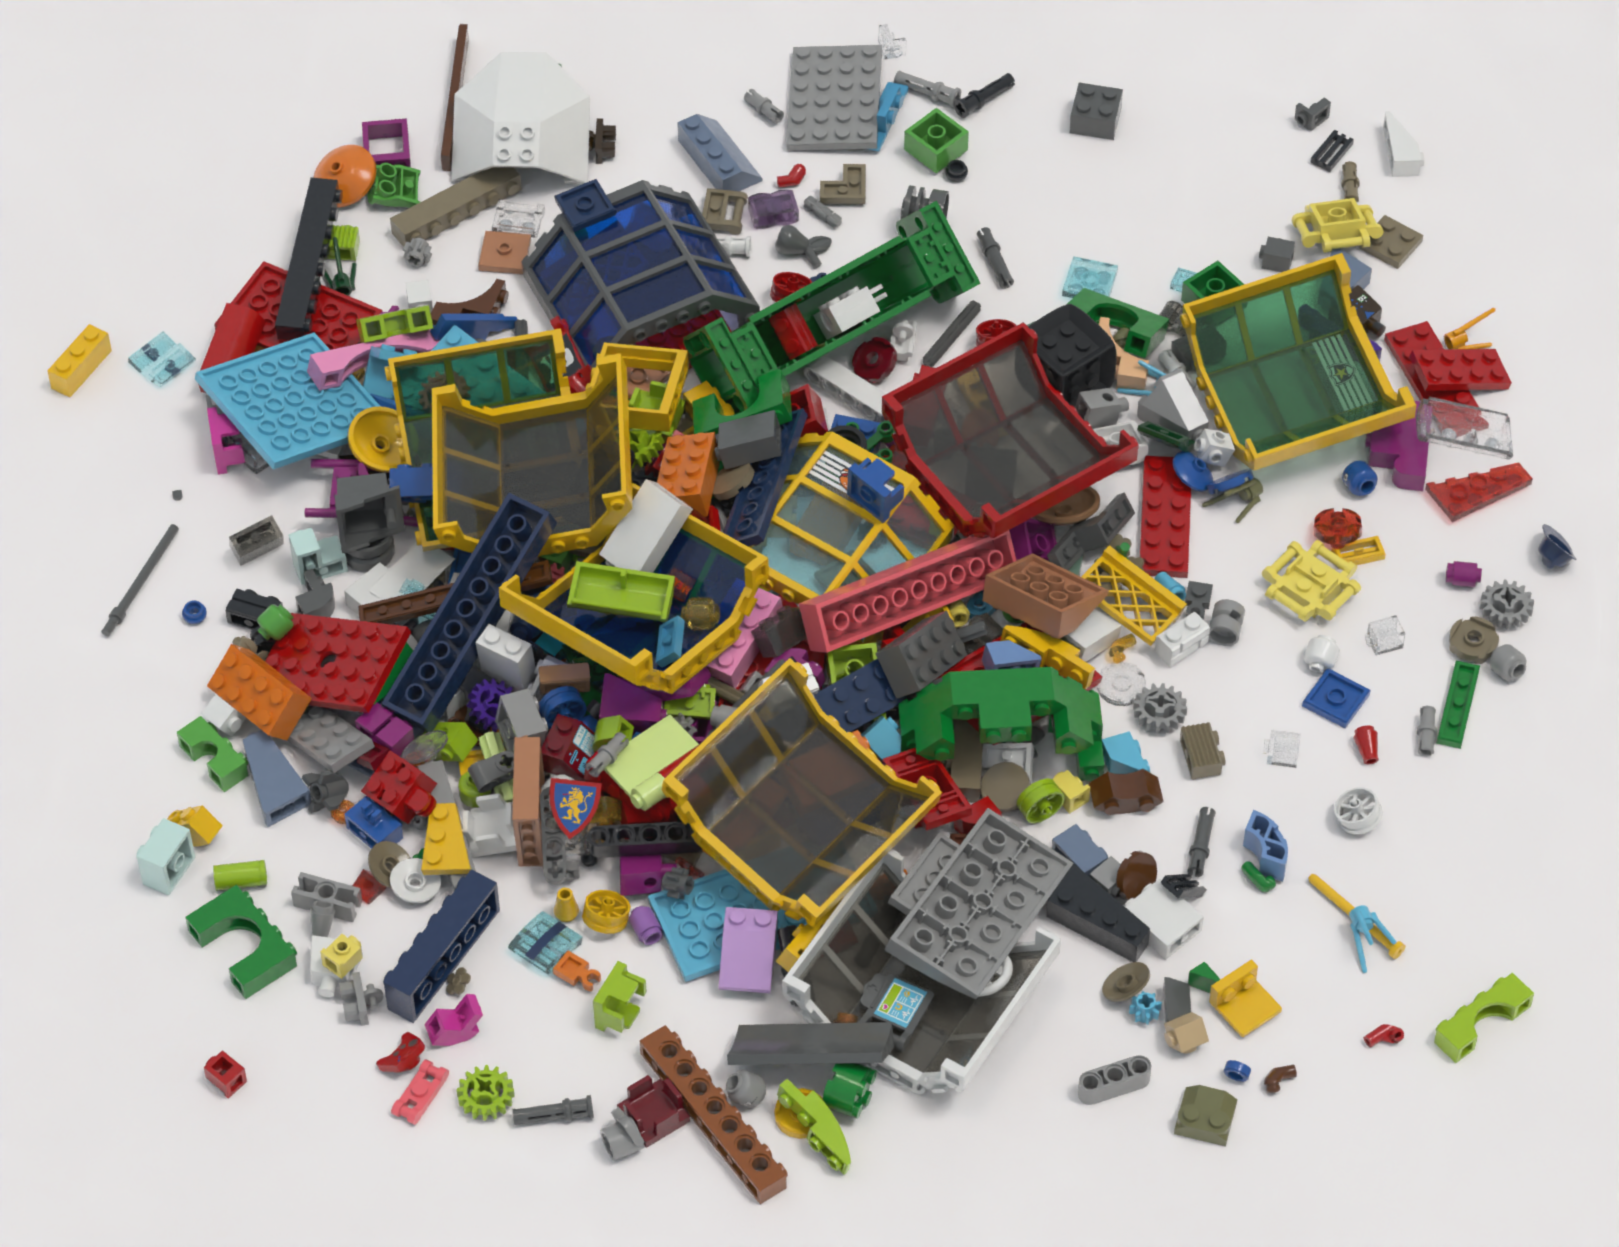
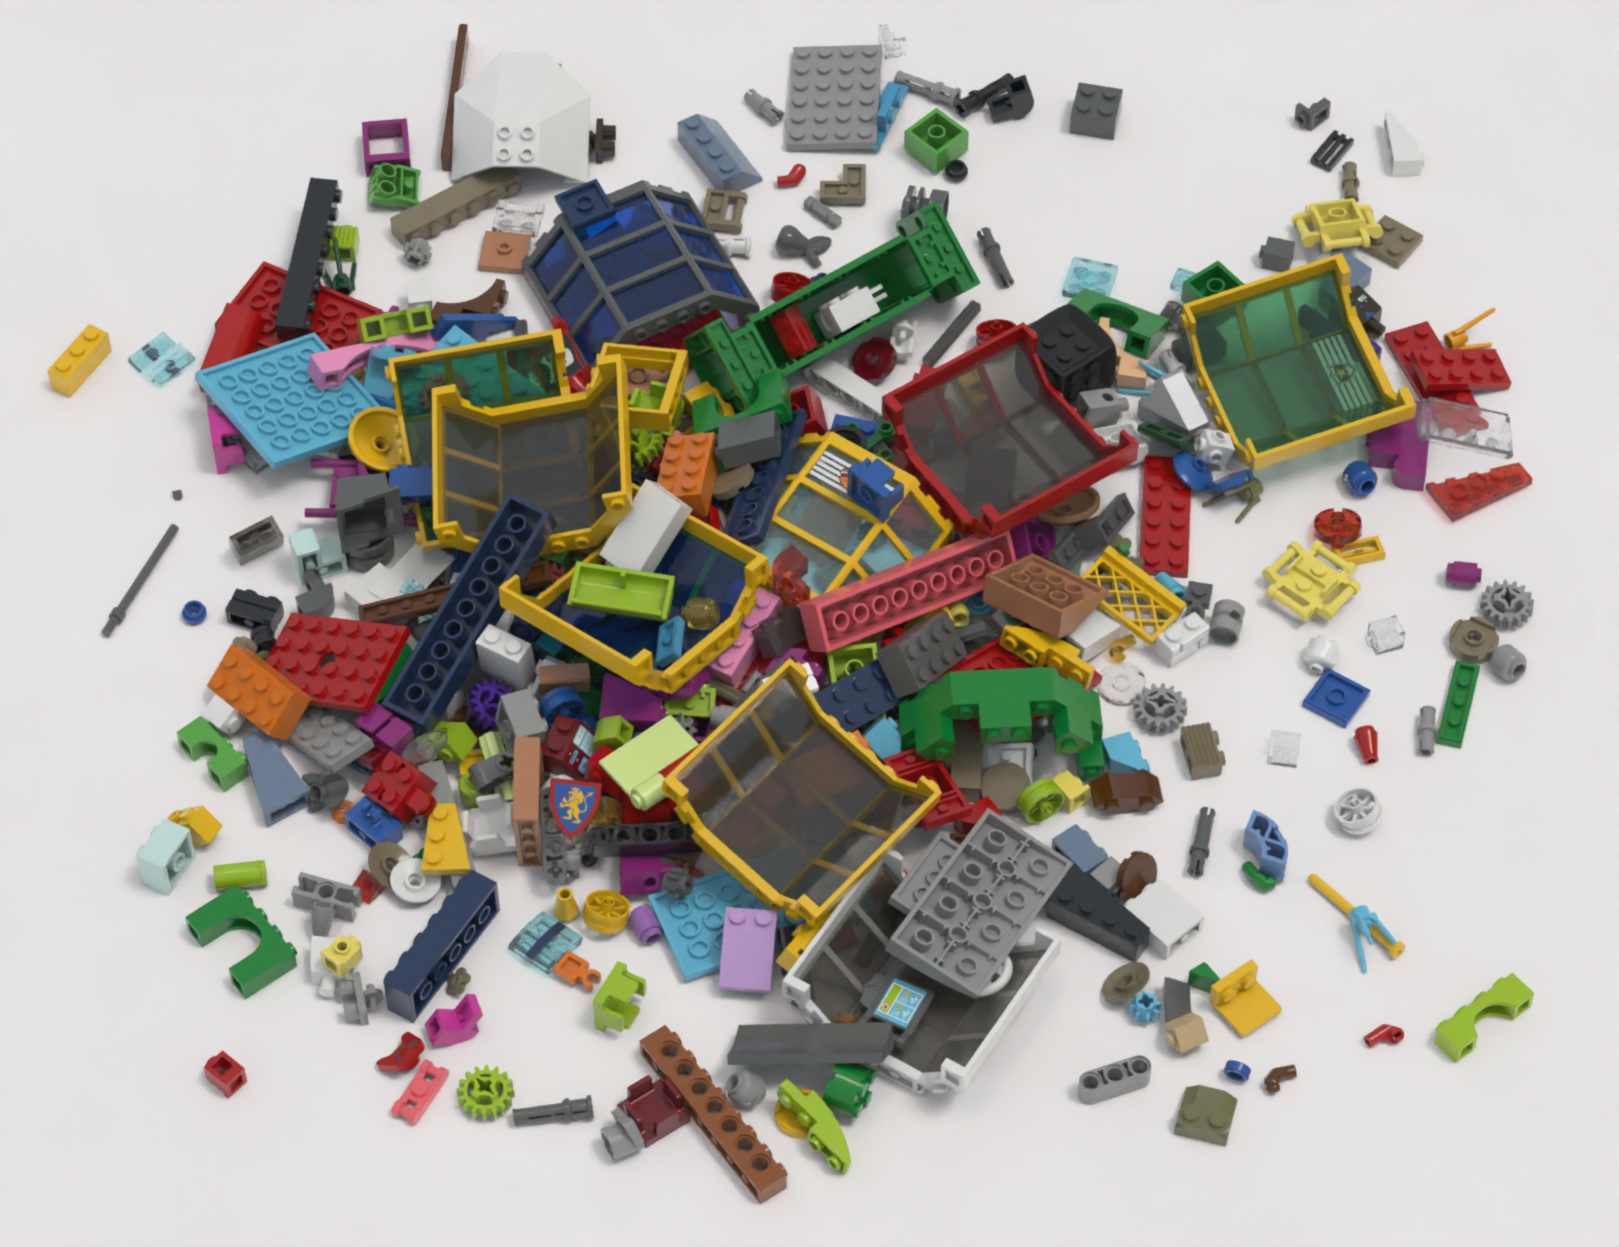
(275, 622): bright green head -> none
(352, 168): orange dish -> none
(594, 709): dark grey hand -> none
(607, 754): light grey pin -> none
(682, 585): clear red tile -> none
(773, 209): clear purple brick -> none
(787, 574): none -> clear red brick
(1008, 656): medium blue slope -> none
(1016, 102): none -> black brick
(1120, 336): olive arm -> none
(1187, 887): black tile -> none
(1554, 548): dark blue piece -> none

